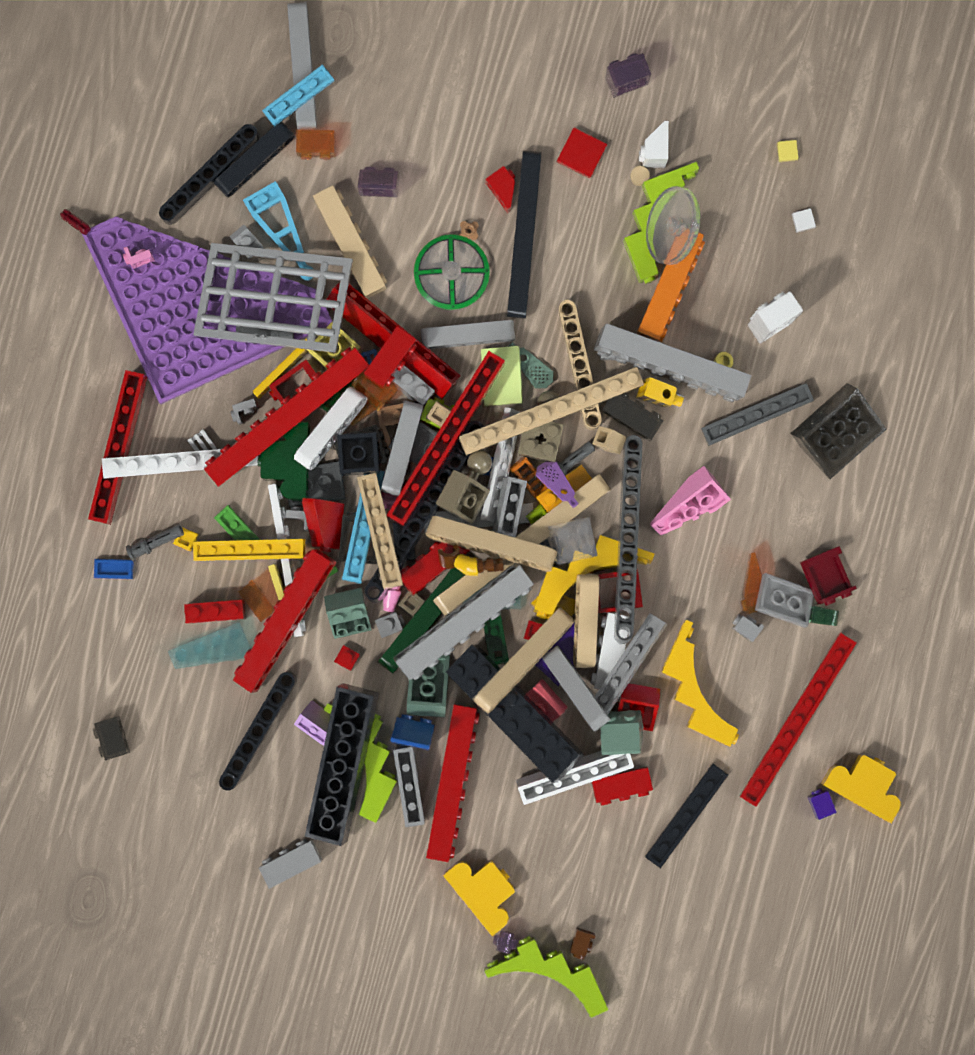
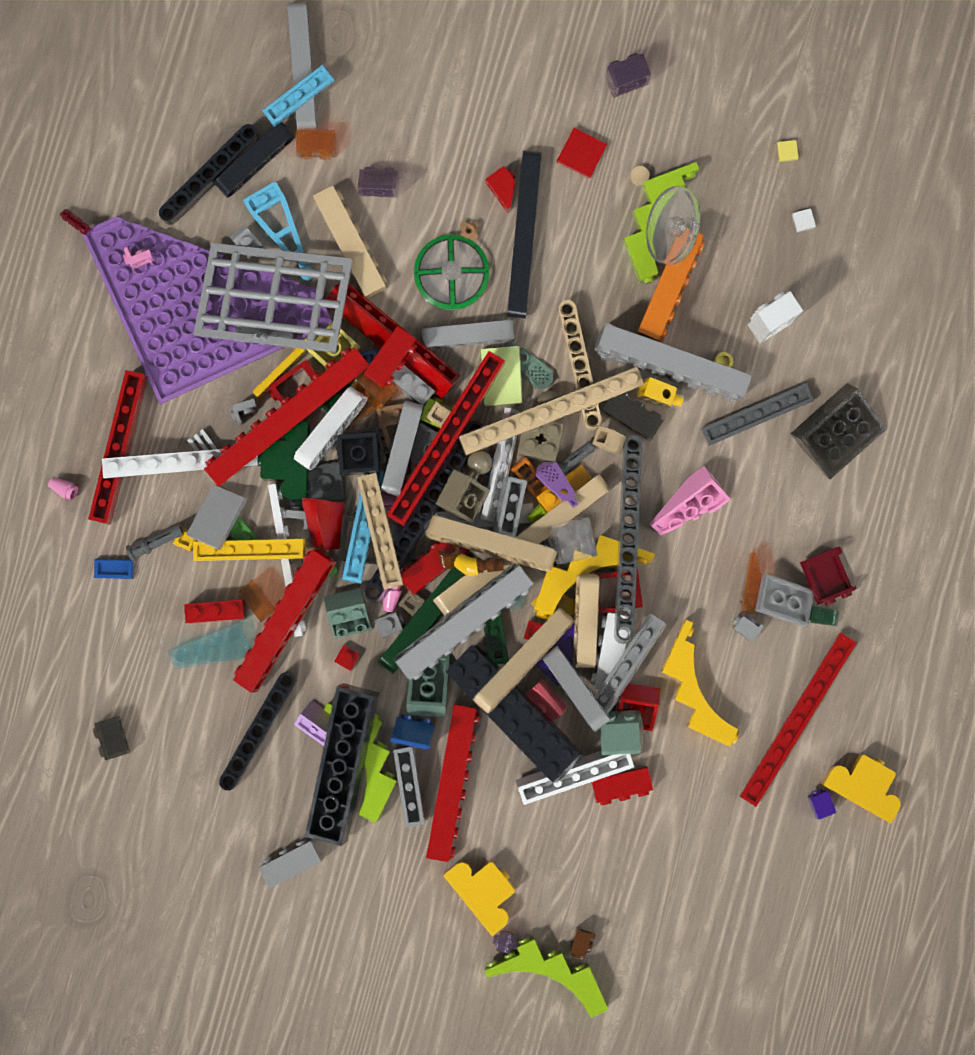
(64, 488): none -> bright pink cone
(216, 517): none -> light grey tile
(277, 581): light yellow tile -> none
(655, 149): white slope -> none
(686, 815): black tile -> none

